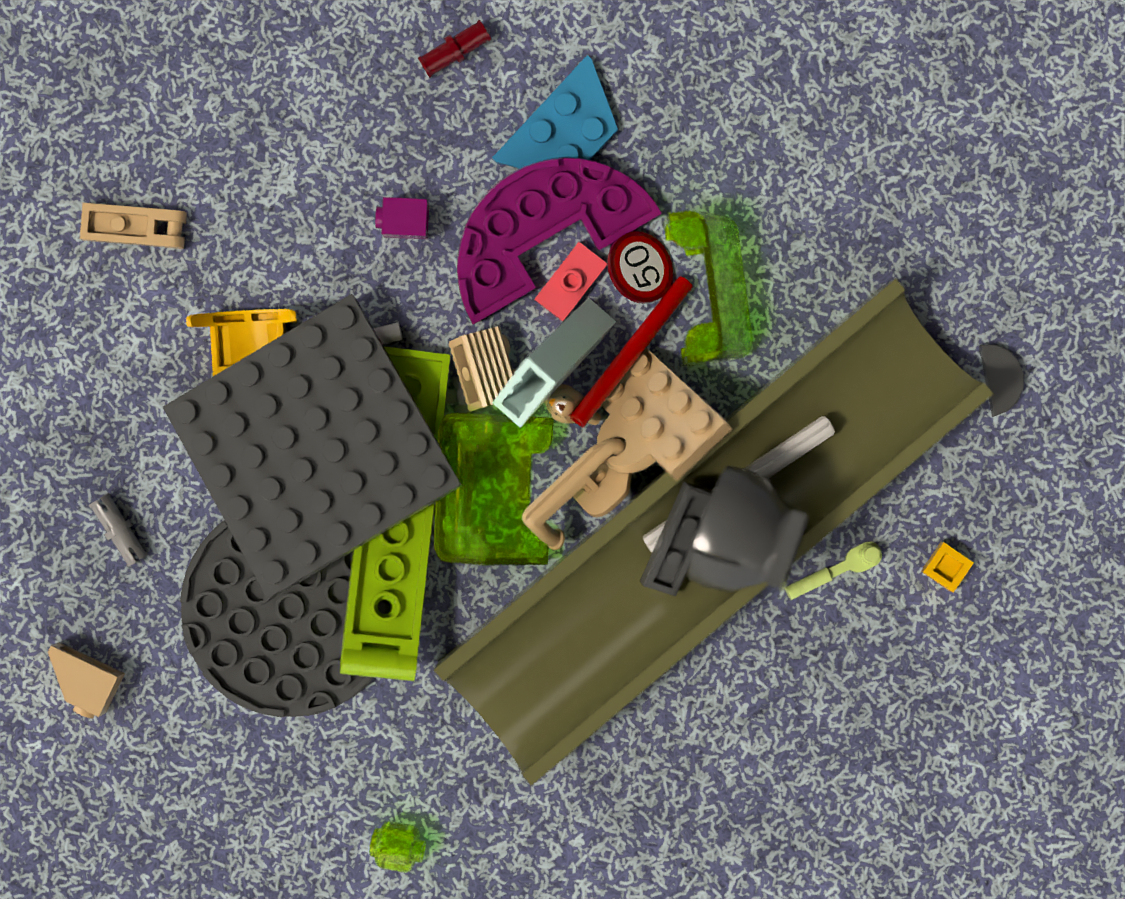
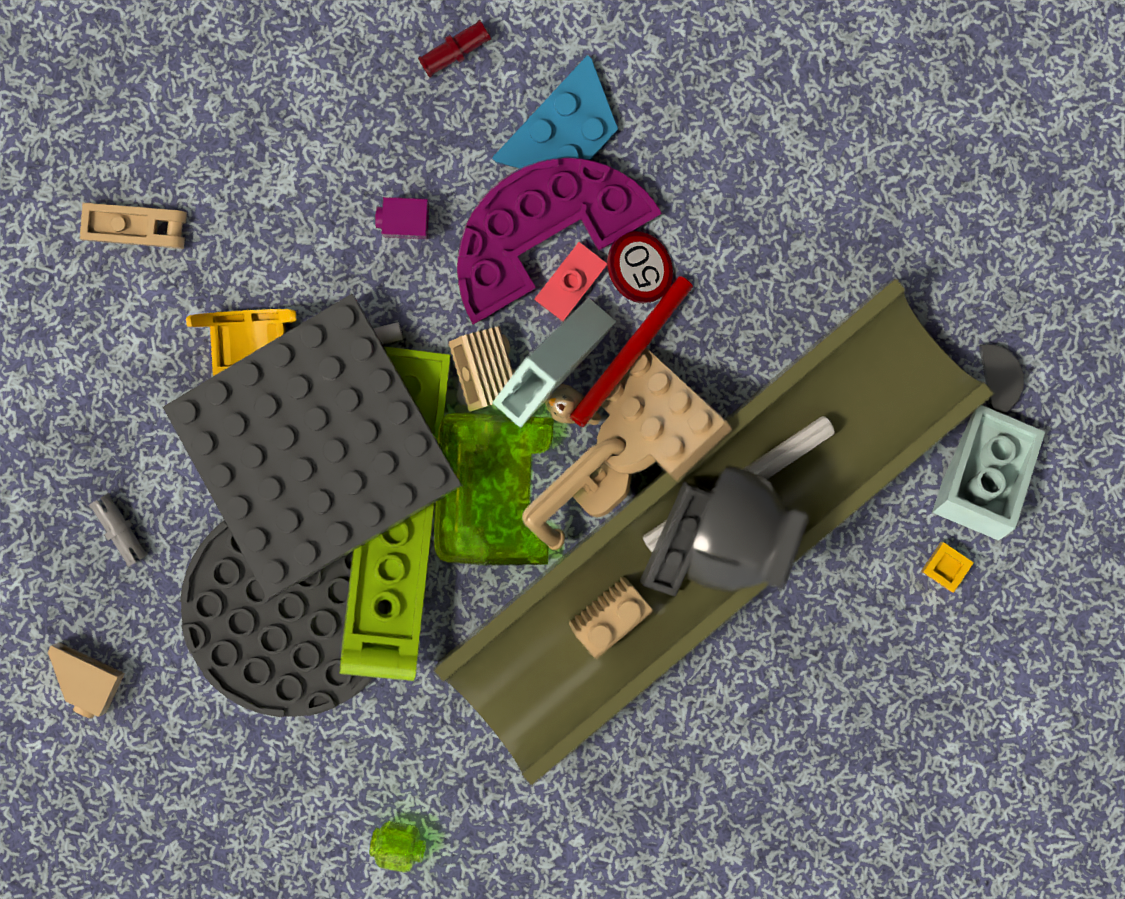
(610, 617): none -> tan brick
(718, 239): clear neon green windscreen -> none
(857, 560): yellowish green piece -> none
(989, 473): none -> light aqua slope

